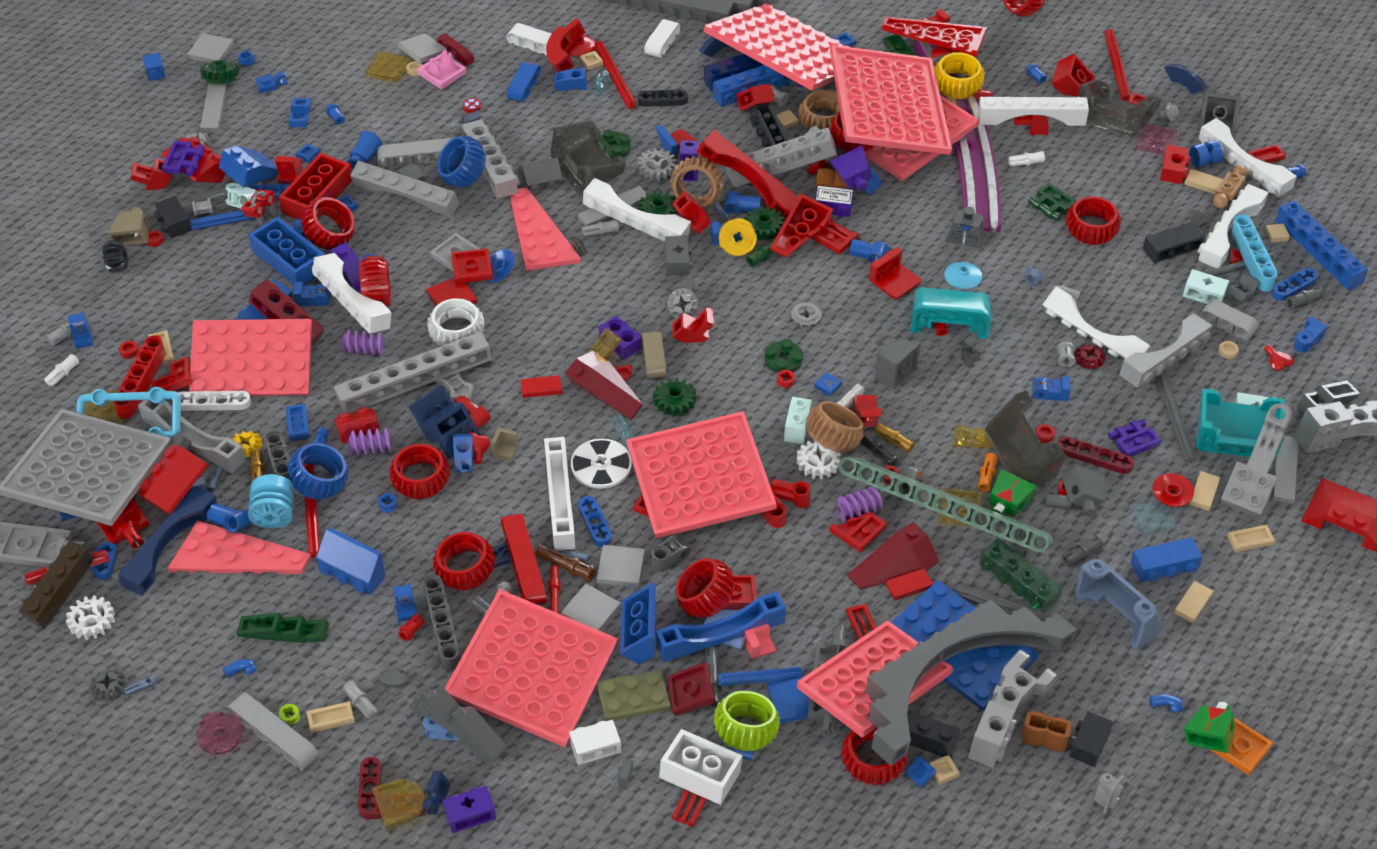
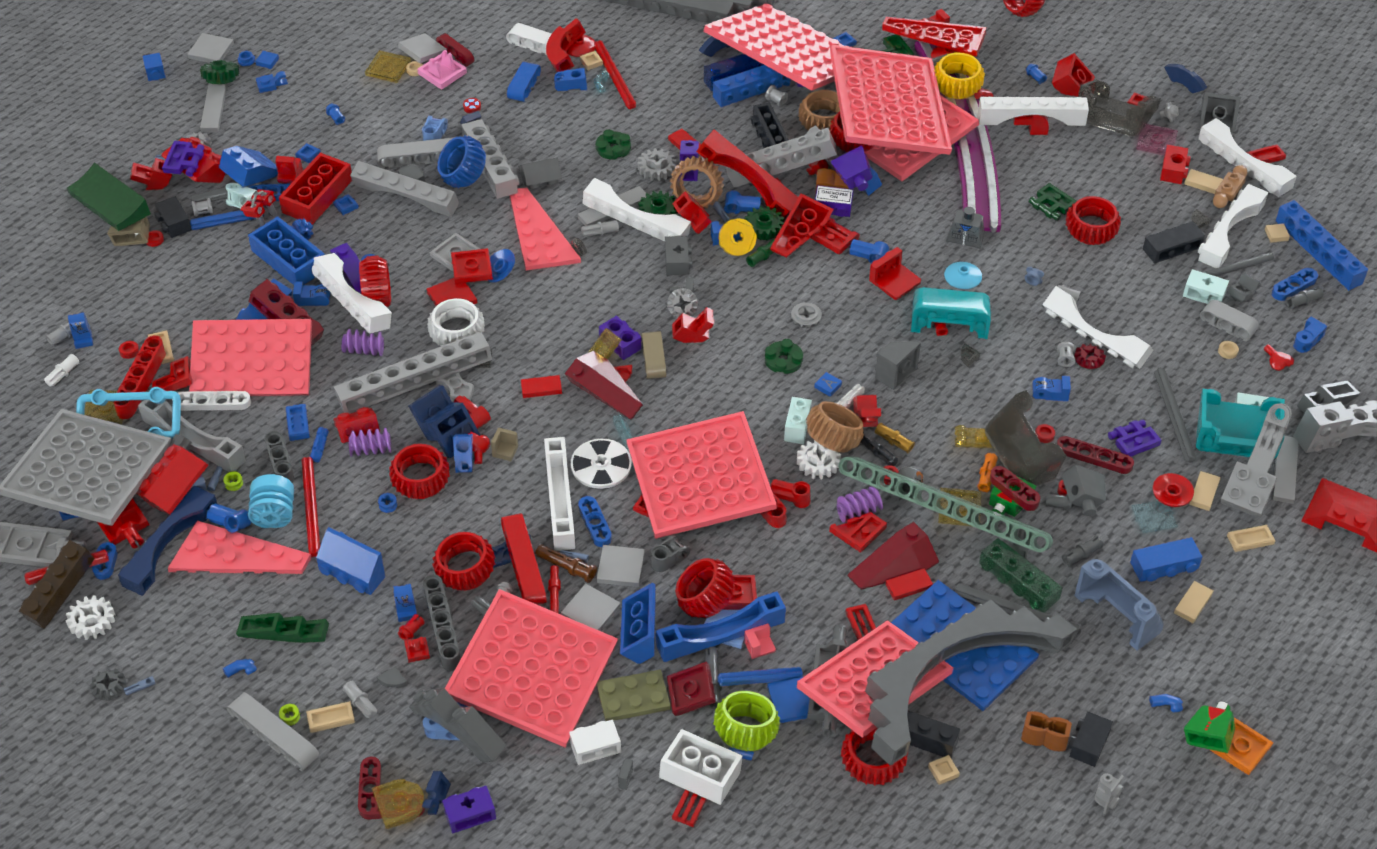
(109, 198): none -> dark green arch
(115, 256): black gear -> none
(219, 744): clear pink plate -> none
(233, 486): none -> lime bush
(254, 441): yellow gear -> none
(256, 464): pearl gold pin -> none
(267, 59): none -> blue tile
(300, 112): blue slope -> none
(323, 456): blue gear -> none
(338, 213): red gear -> none
(365, 148): blue plant -> none
(417, 649): none -> red tile
(434, 128): none -> medium blue piece
(582, 156): clear smoke windscreen -> none
(649, 94): black beam -> none
(661, 38): white beam -> none
(667, 141): blue tile -> none
(675, 397): dark green gear -> none
(755, 96): red brick -> none
(787, 119): tan tile -> none
(788, 374): red bush -> none
(920, 771): blue tile -> none
(998, 719): light grey brick -> none
(1017, 496): none -> dark red beam
(1027, 159): white axle -> none
(1117, 65): red axle -> none
(1144, 366): light grey arch -> none
(1206, 153): blue wheel -> none
(1235, 256): red tile -> none
(1254, 252): medium azure beam -> none
(1298, 170): blue pin -> none

